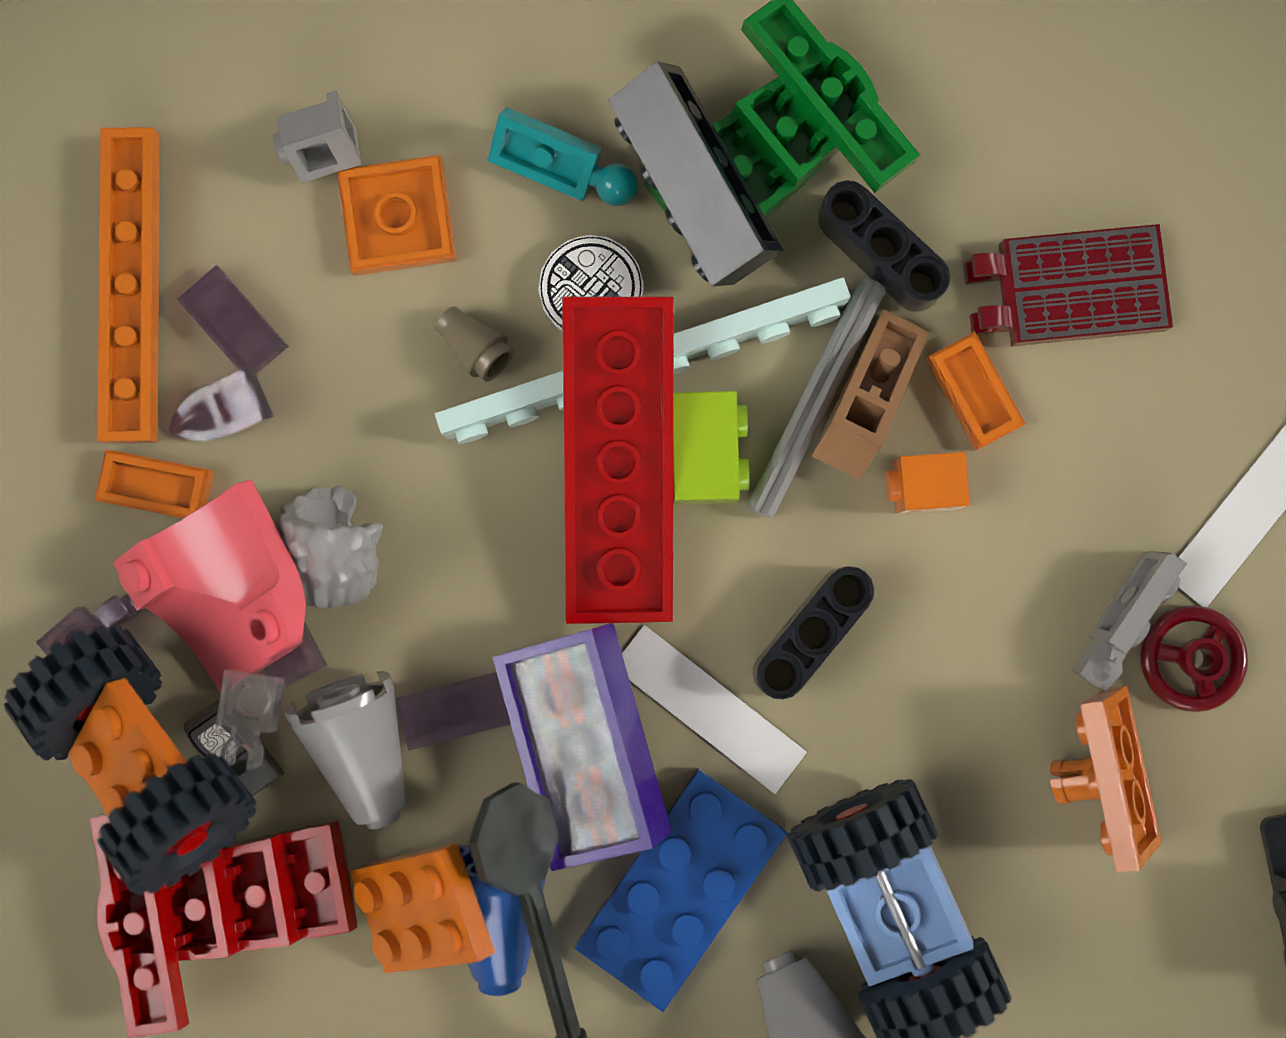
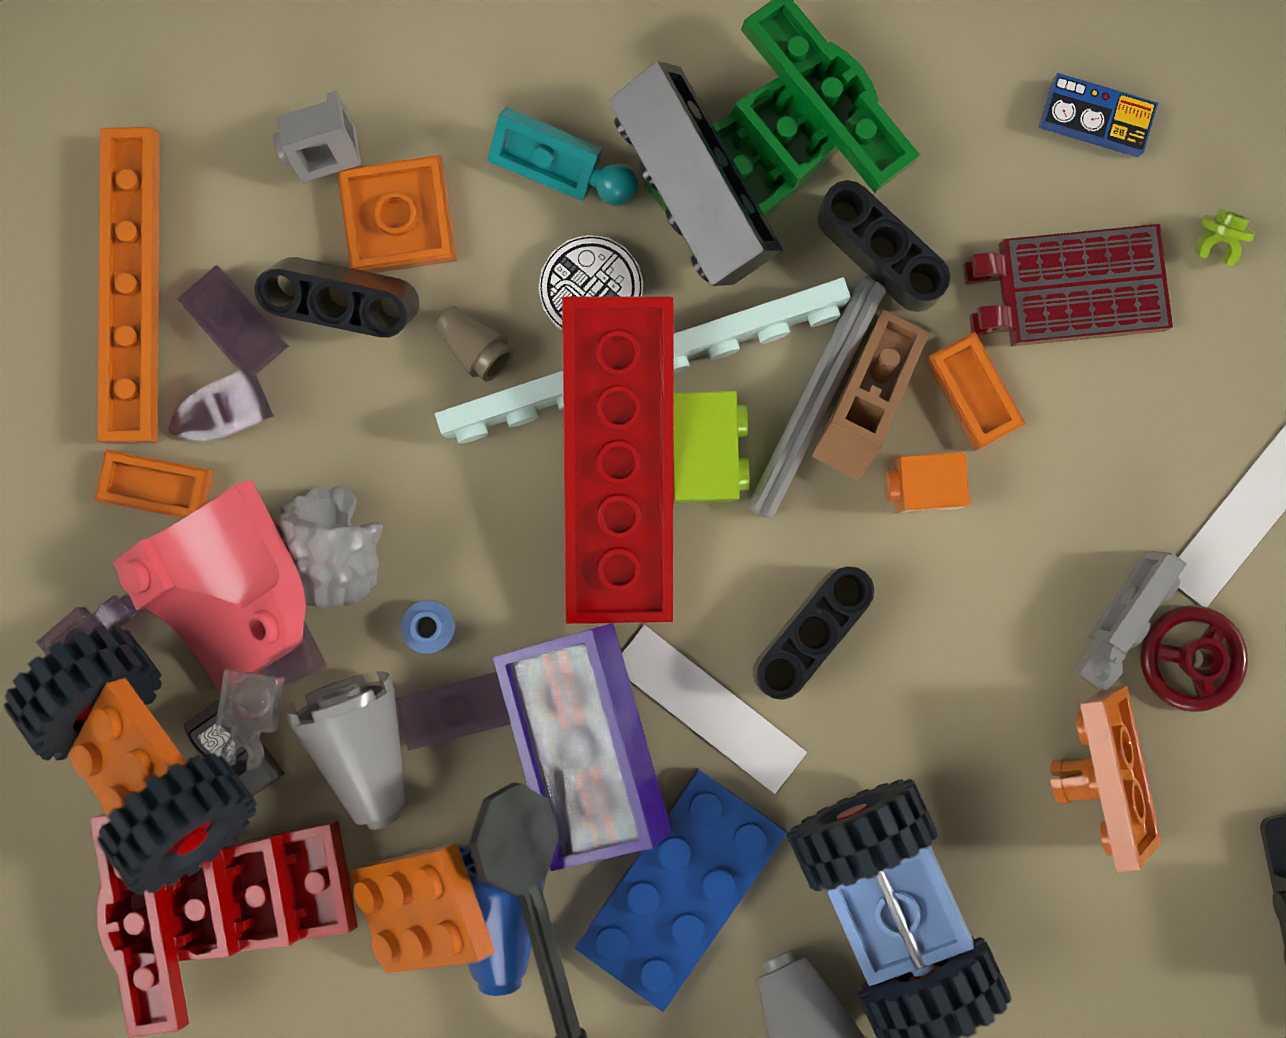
(315, 306): none -> black beam
(444, 631): none -> medium blue plate
(1098, 115): none -> tile
(1227, 228): none -> lime plate

